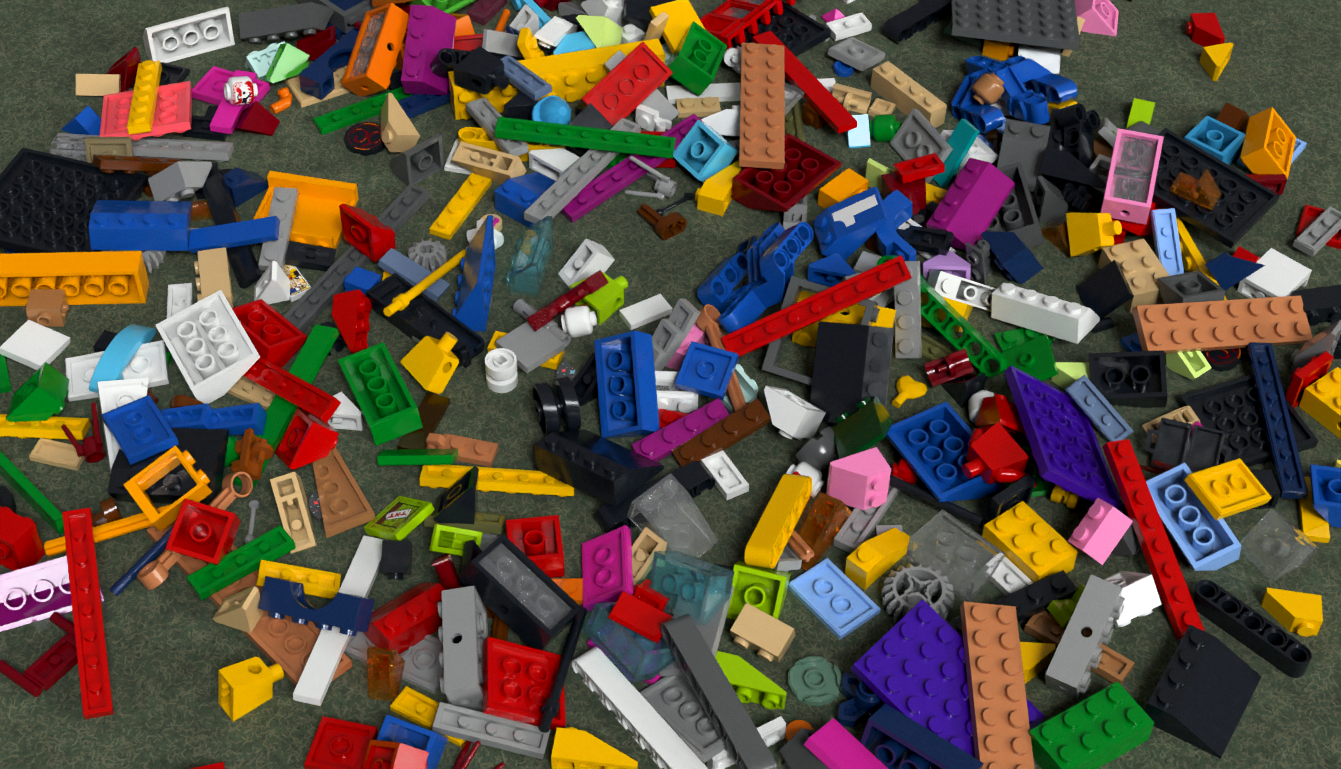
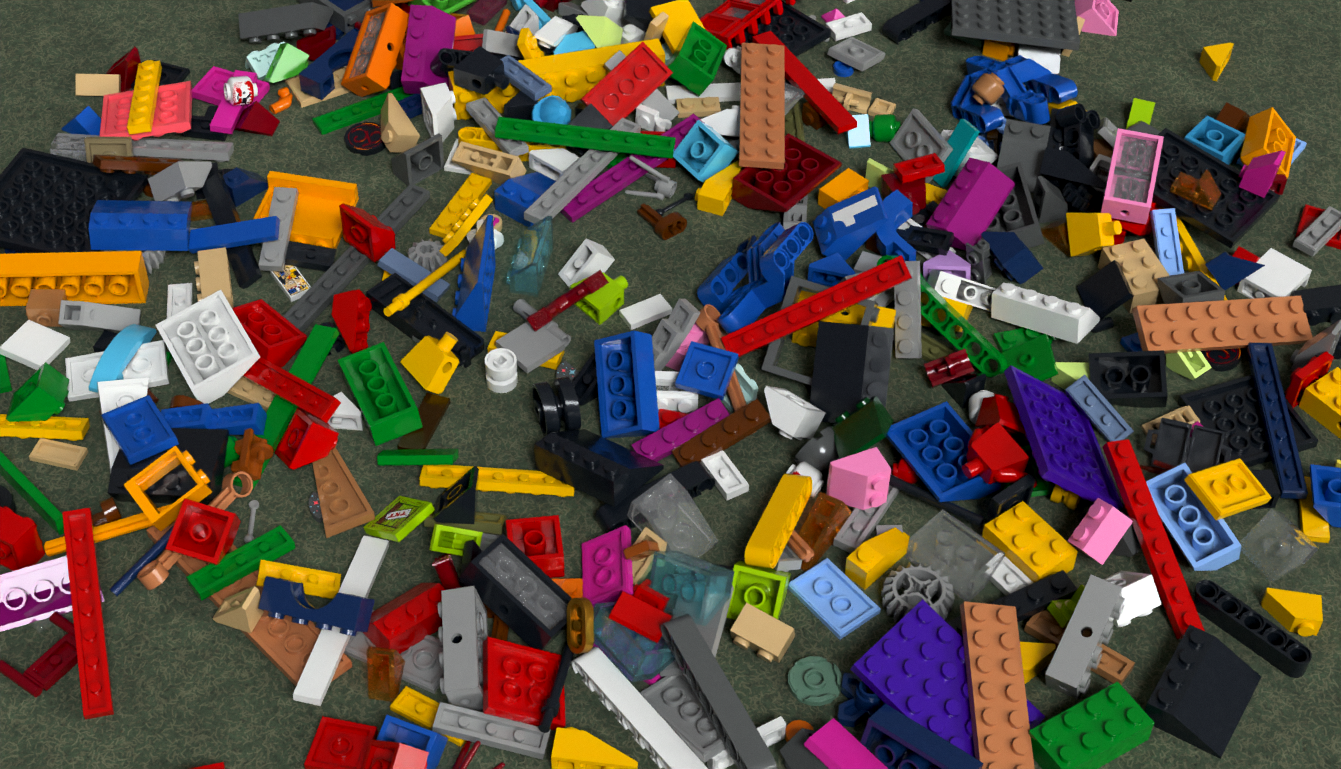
(92, 446): dark red plant -> none
(96, 316): none -> light grey slope
(189, 36): white slope -> none
(246, 686): yellow torso -> none
(273, 285): white slope -> none
(294, 510): tan slope -> none
(361, 279): blue brick -> none
(396, 559): black brick -> none
(438, 109): none -> white slope
(464, 224): none -> yellow plate
(469, 449): nougat hinge -> none
(578, 321): white head -> none
(580, 625): none -> pearl gold plate
(641, 550): none -> dark orange tile
(750, 683): lime slope -> none
(907, 93): tan brick -> none
(908, 389): yellow rock -> none
(1204, 29): red slope -> none
(1260, 173): none -> dark pink slope

